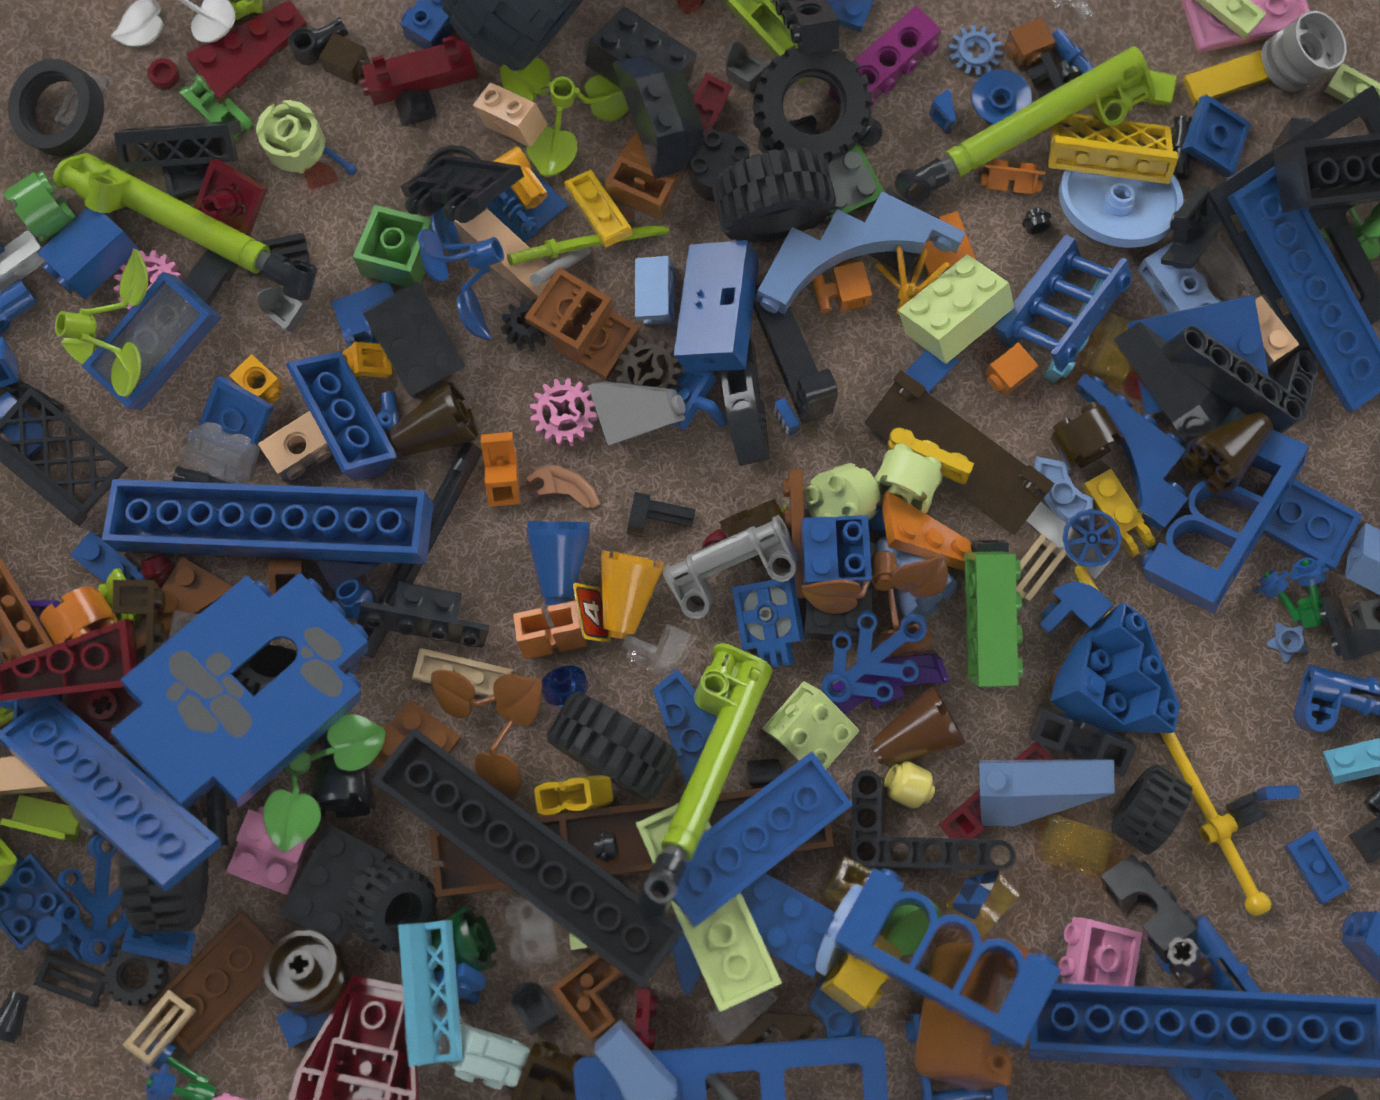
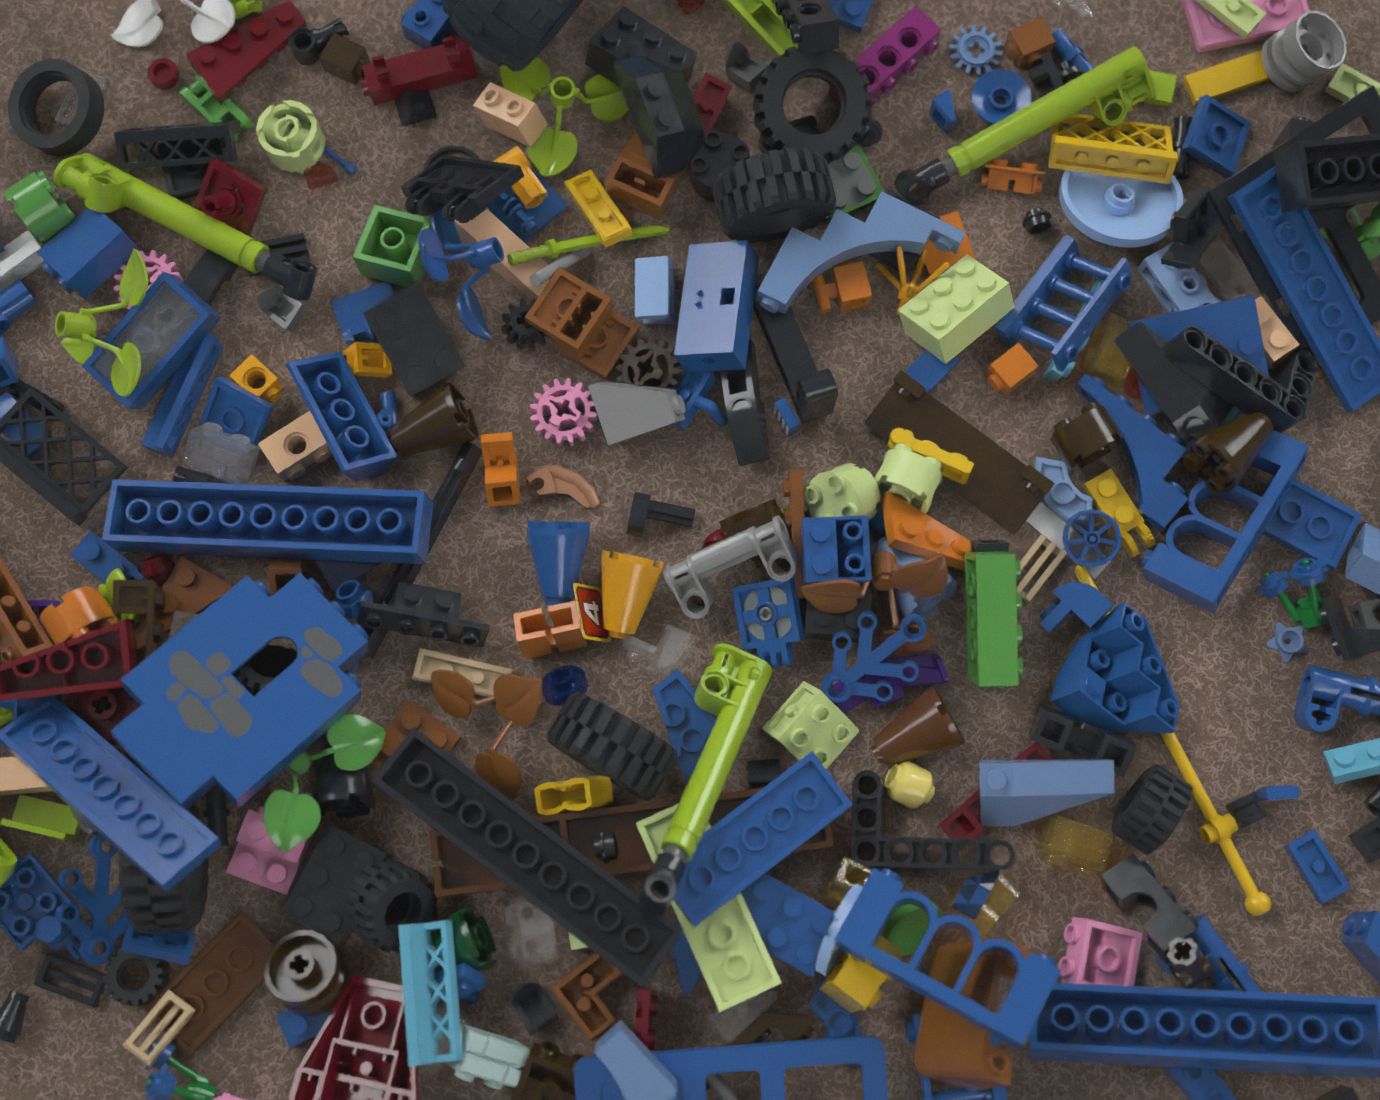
(182, 398): none -> blue fence

